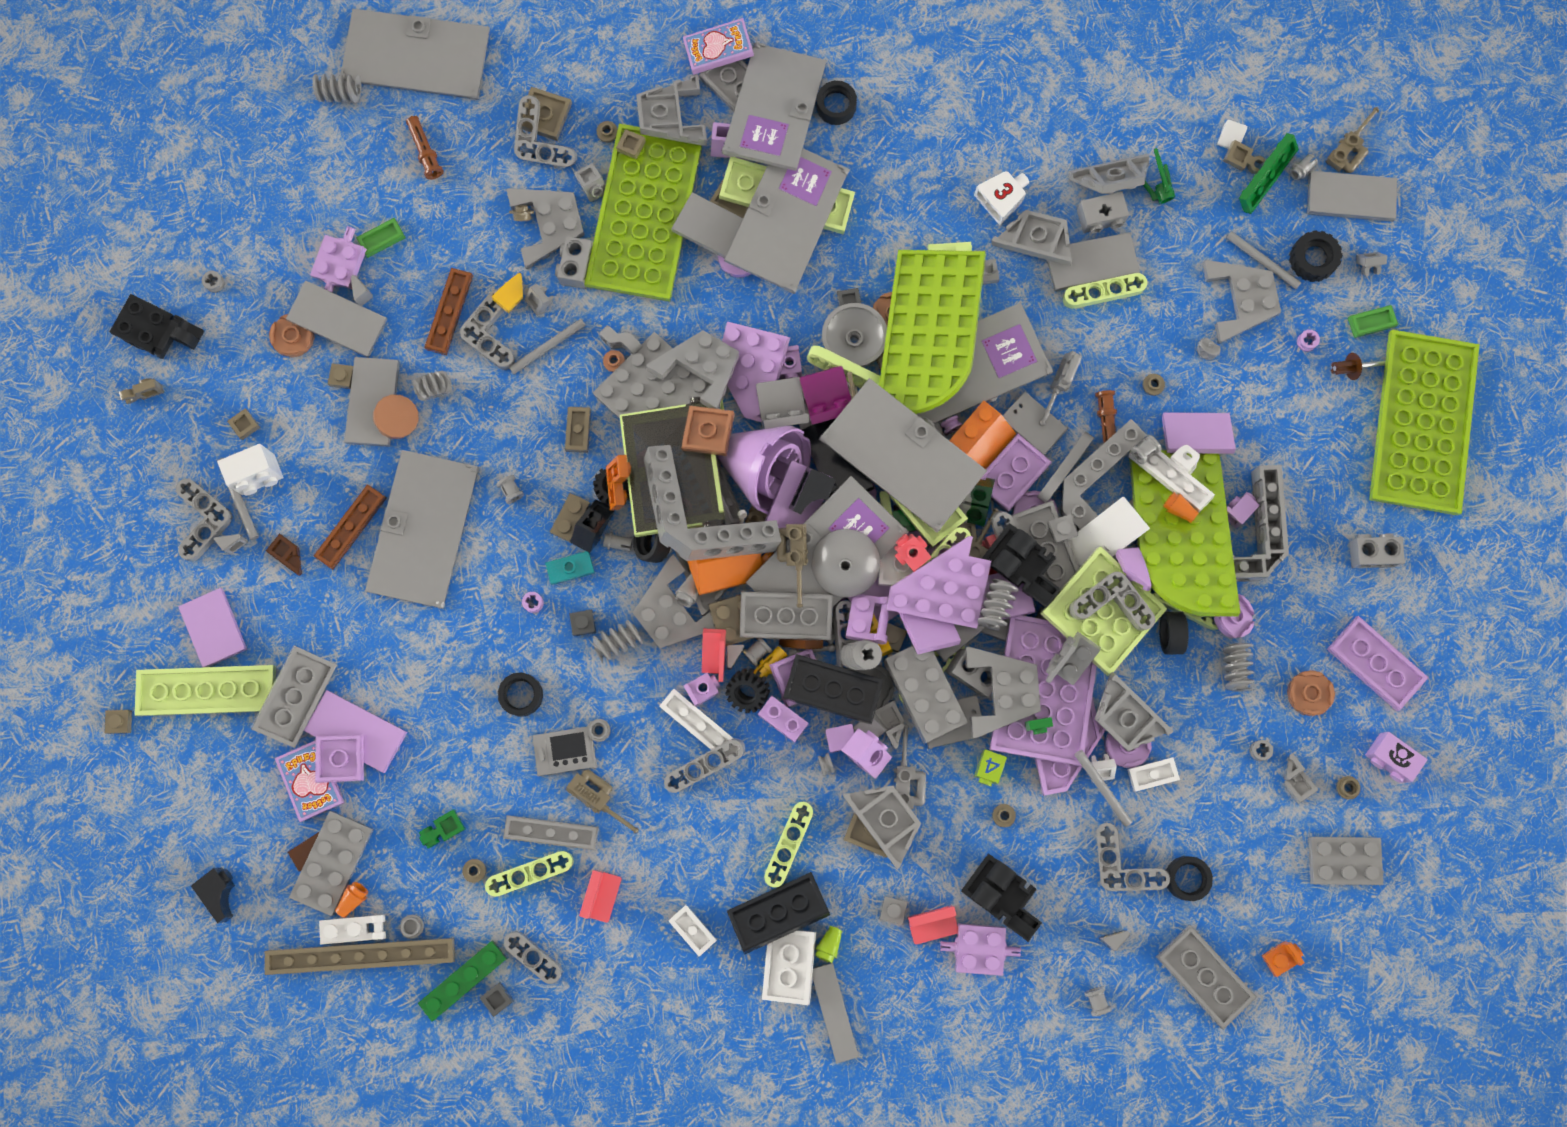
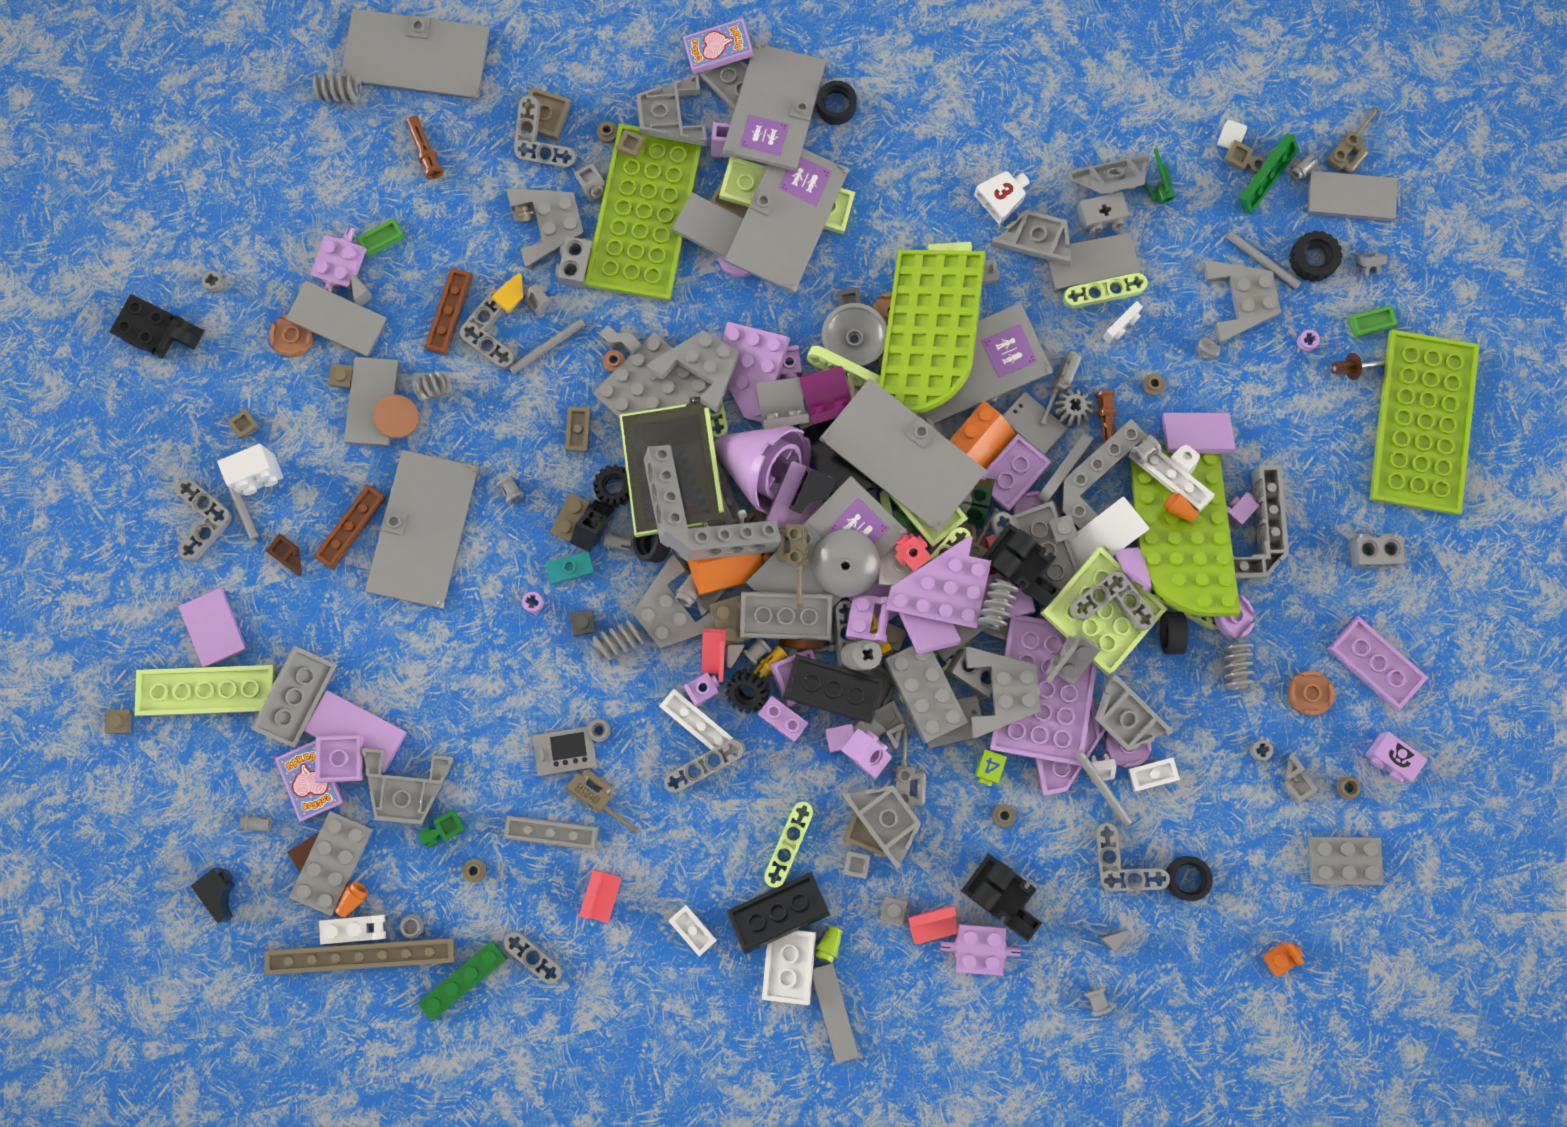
(145, 389): dark tan plate -> none
(231, 543): light grey slope -> none
(255, 823): none -> light grey pin
(403, 797): none -> light grey wing
(496, 999): dark grey plate -> none
(511, 679): black tyre -> none
(530, 876): yellowish green beam -> none
(617, 472): orange plate -> none
(708, 430): nougat tile -> none
(825, 764): light grey bush -> none
(856, 864): none -> light grey plate
(951, 425): lavender bush -> none
(1039, 726): green plate -> none
(1068, 400): none -> light grey gear
(1128, 317): none -> white plate
(1206, 977): light grey tile -> none

